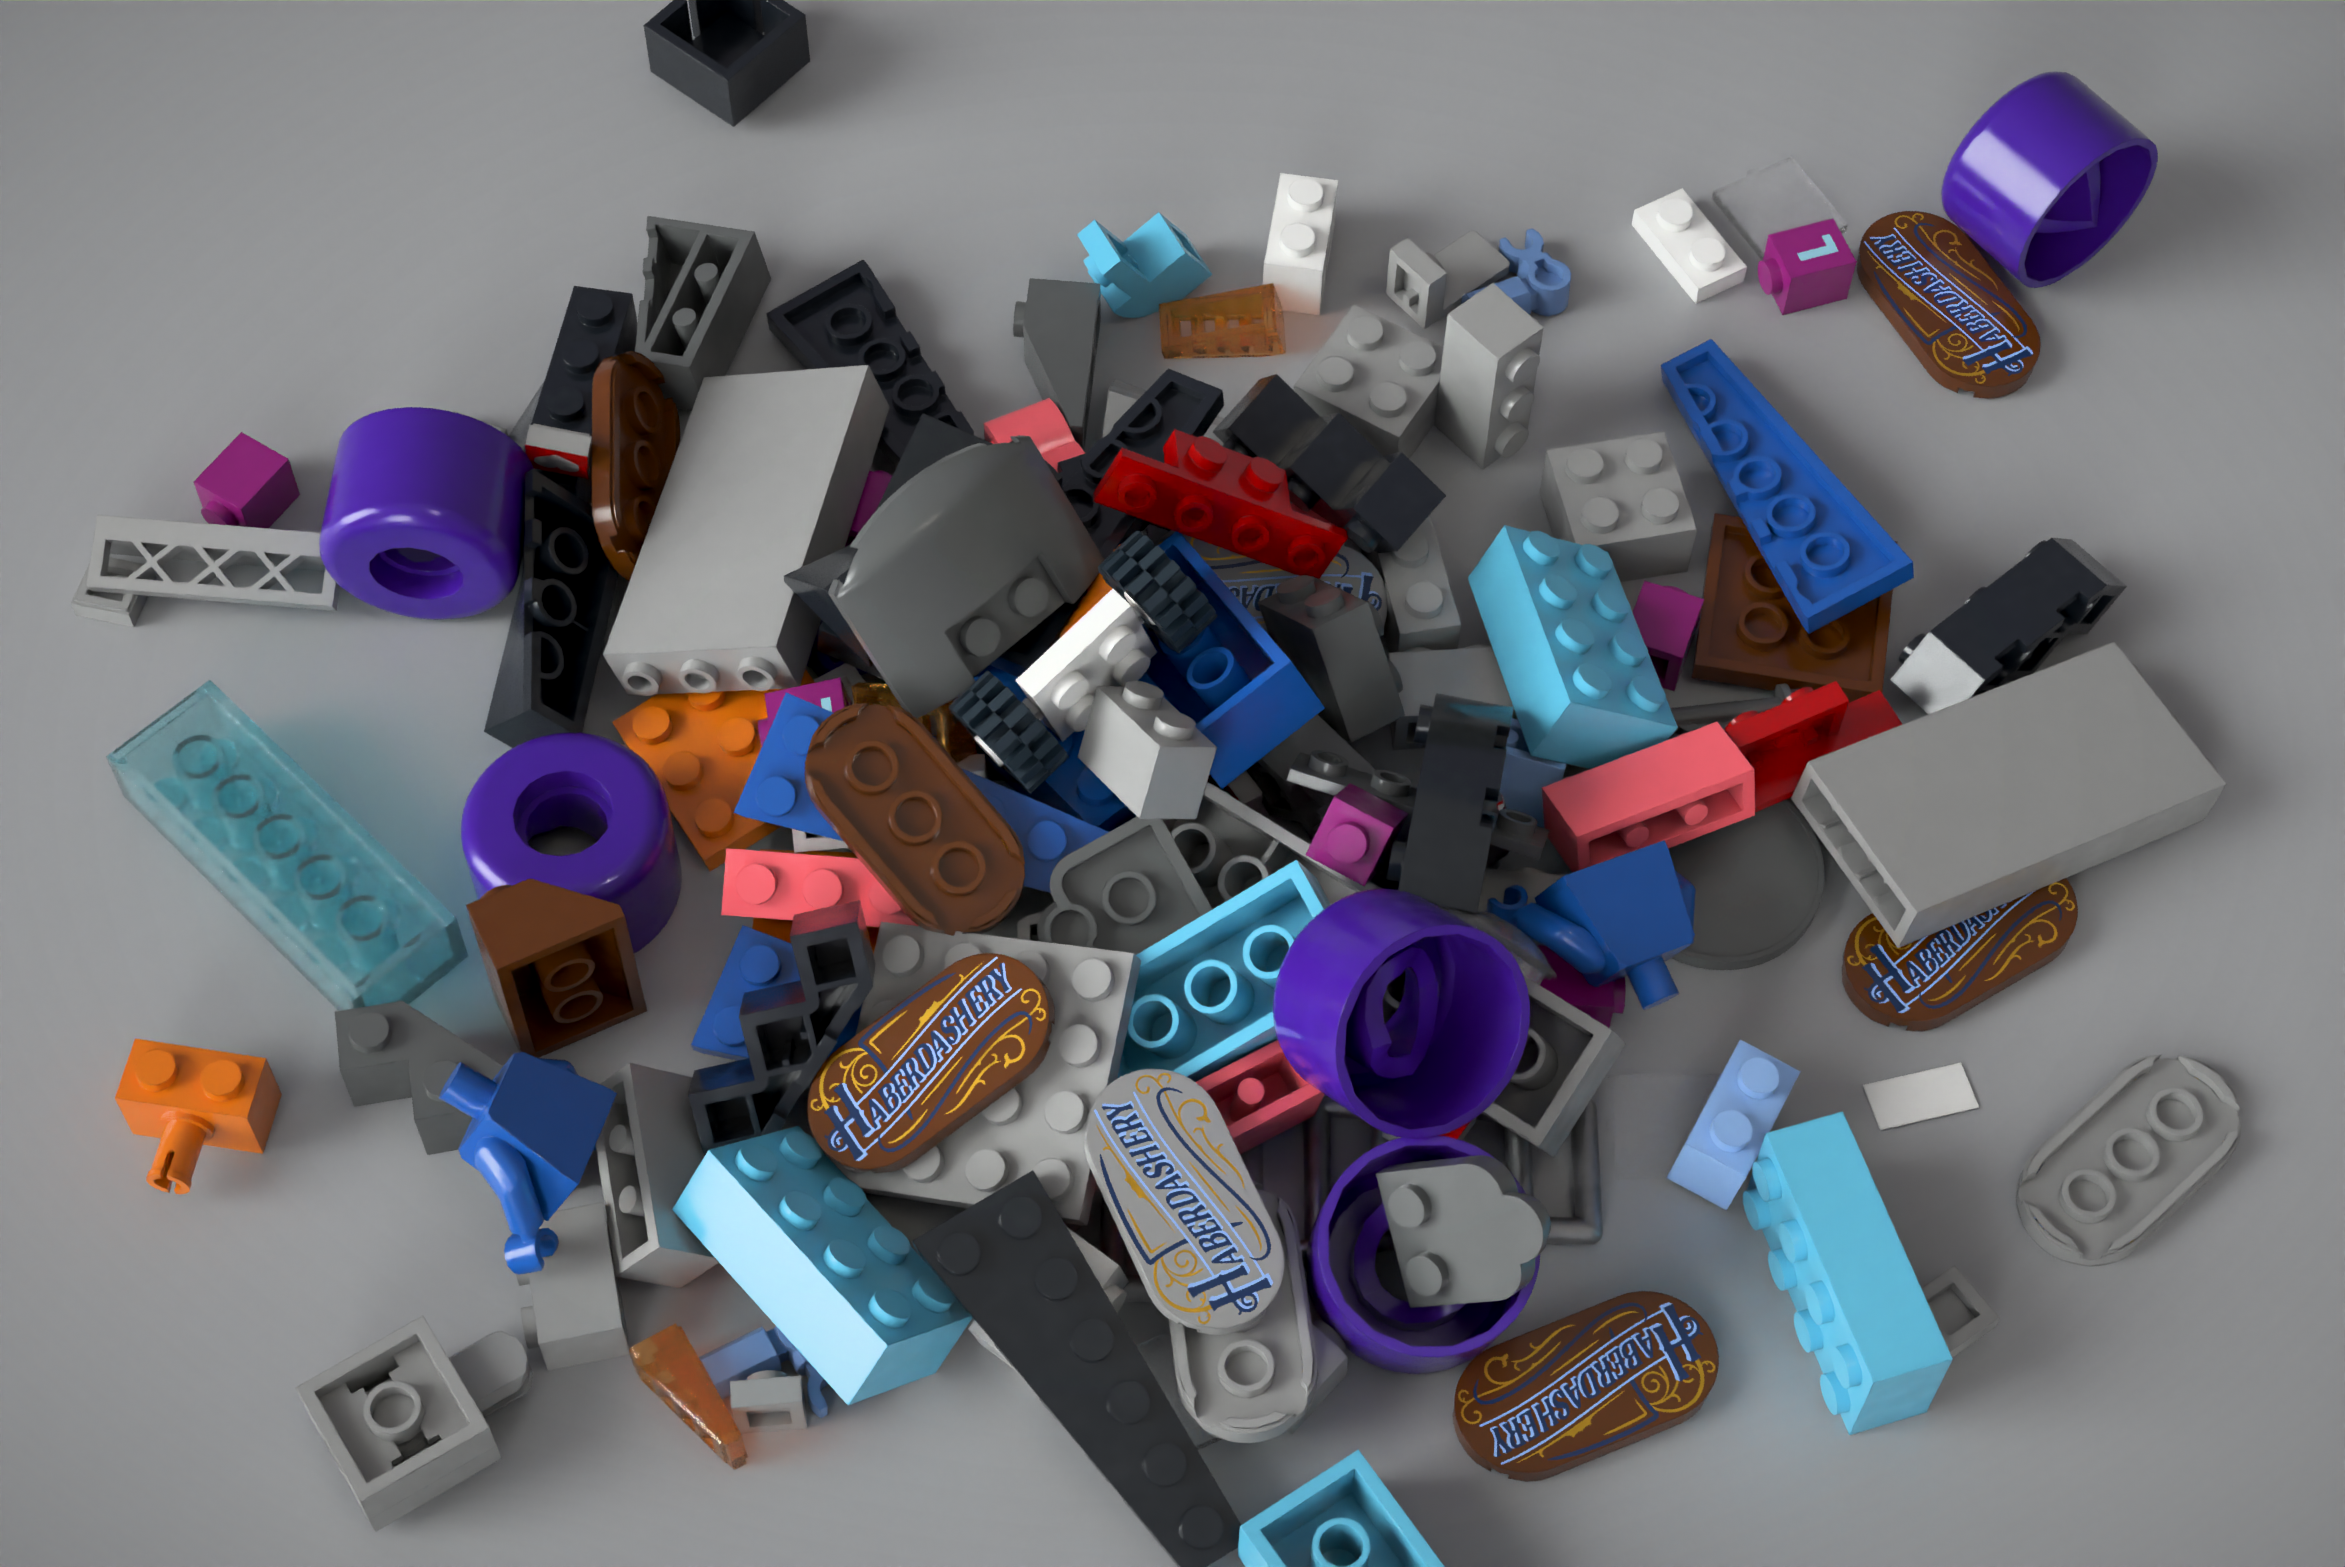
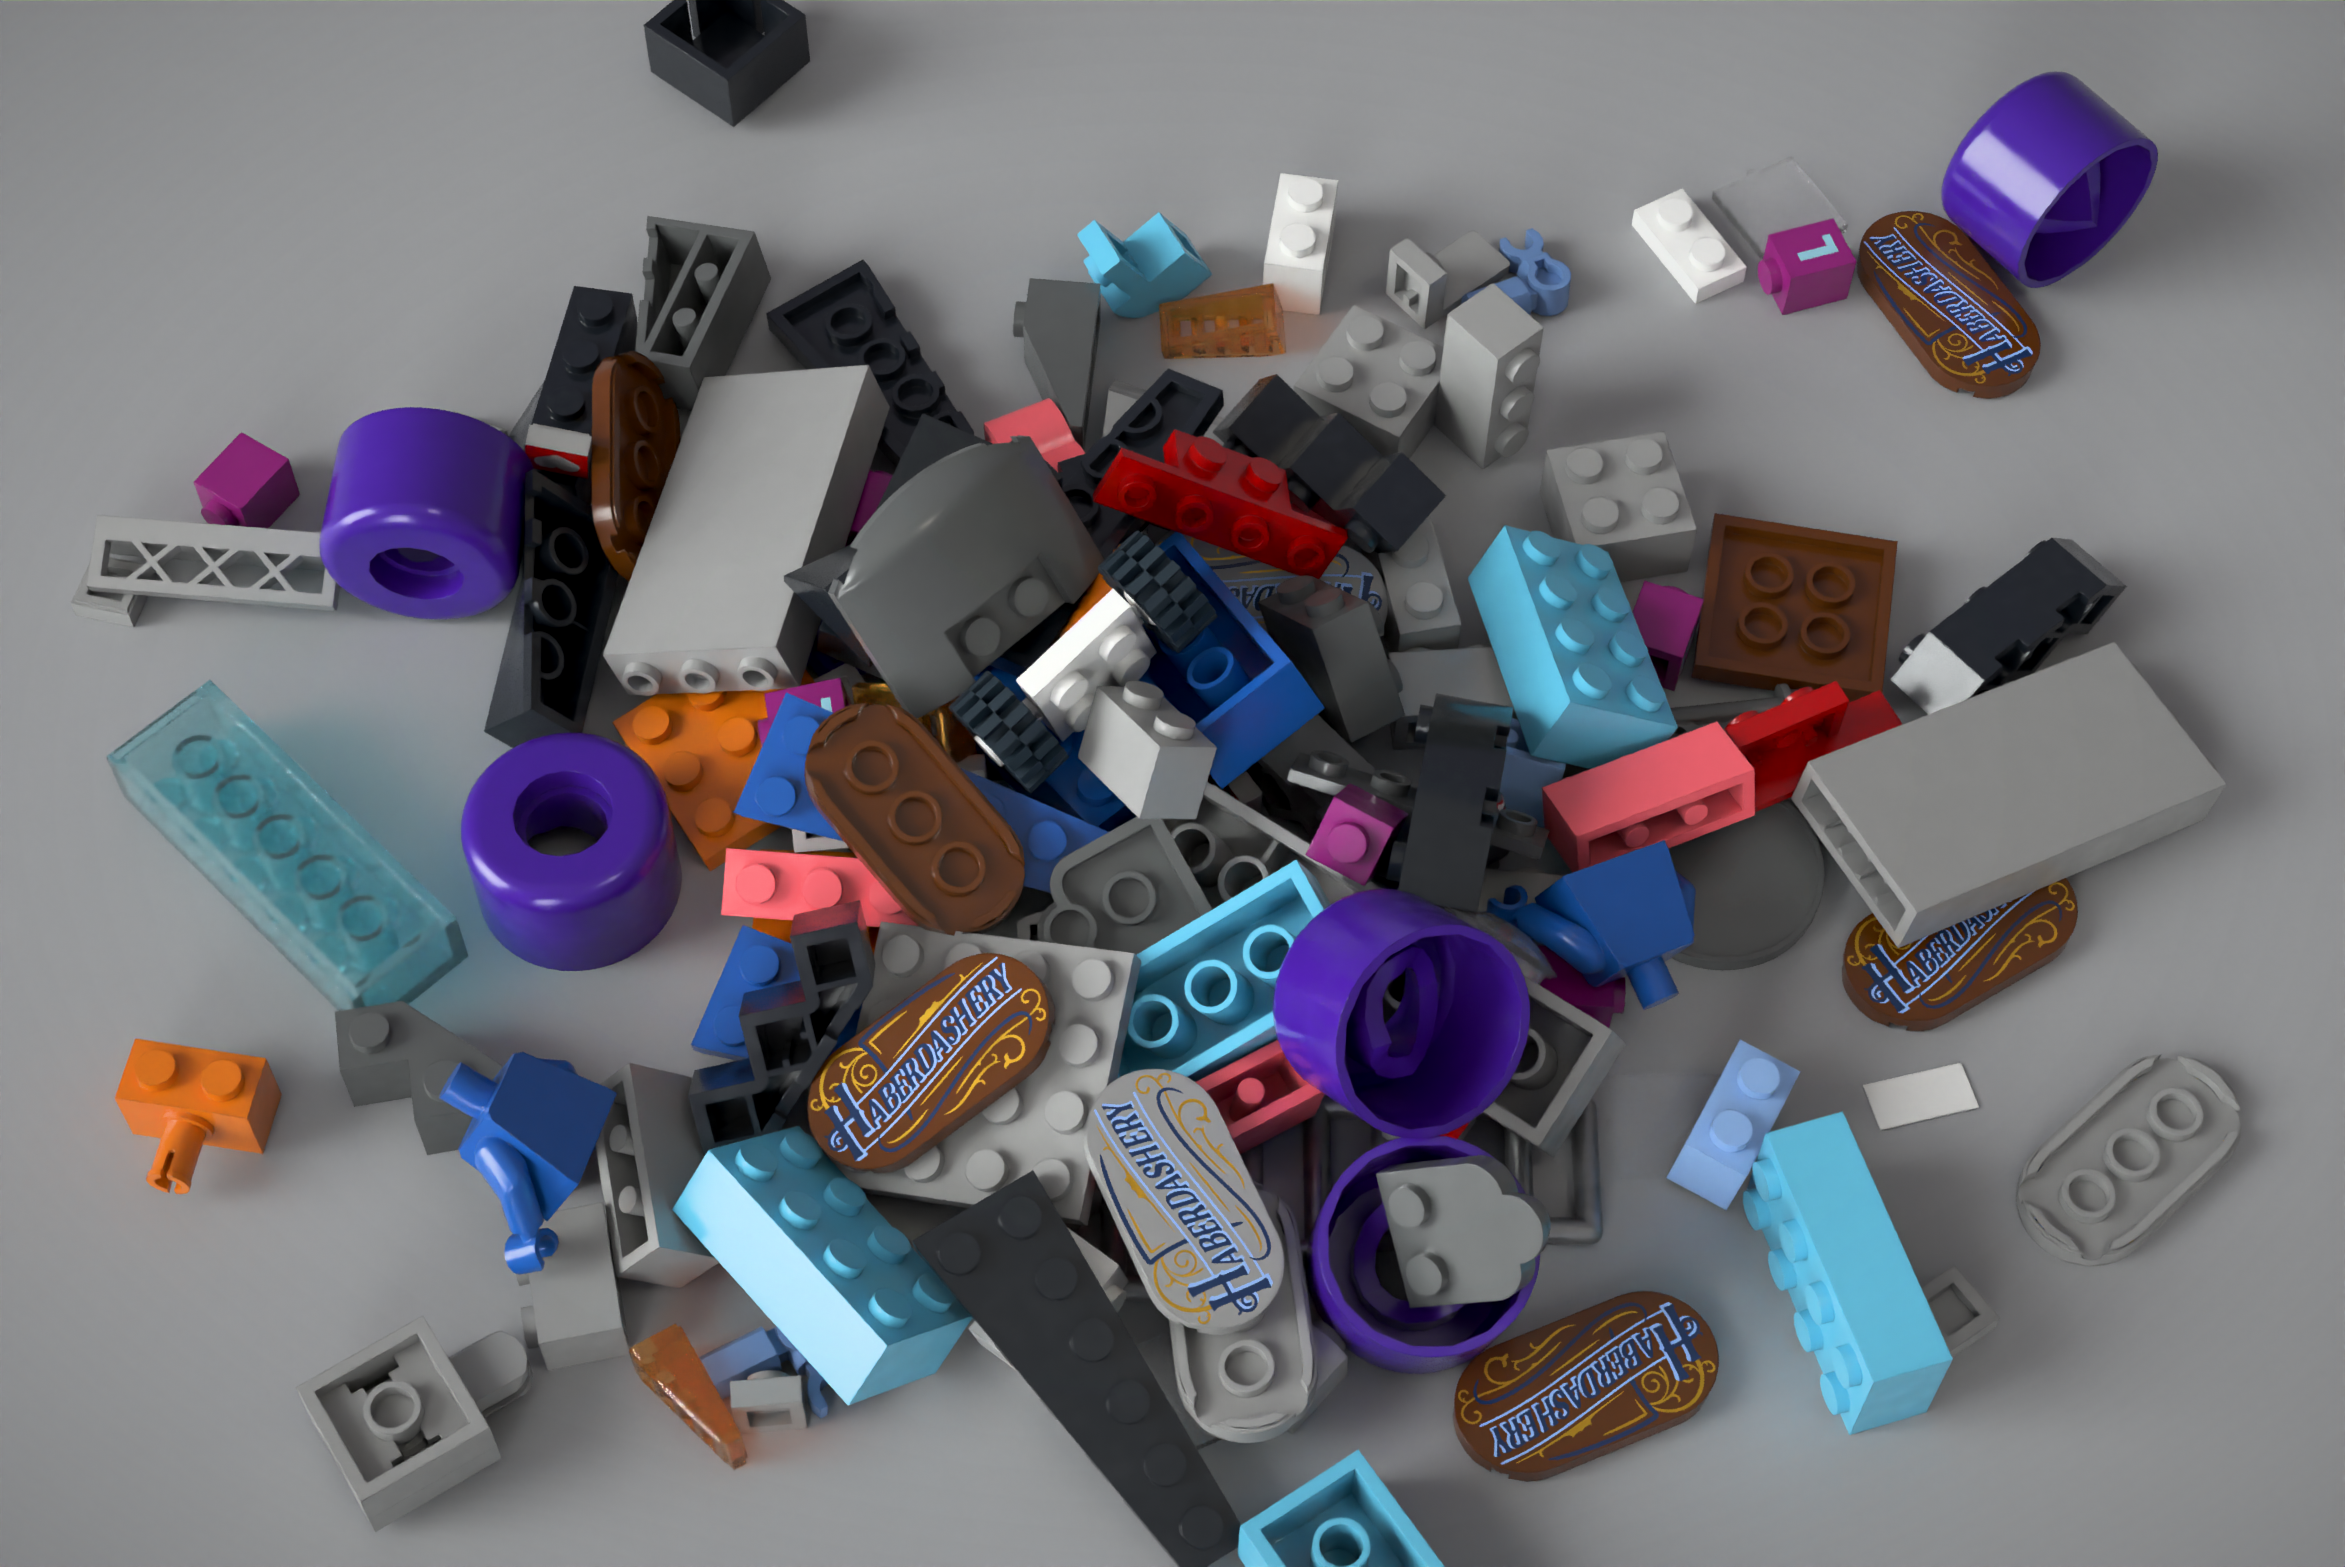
(556, 963): reddish brown slope -> none
(1797, 511): blue wing -> none

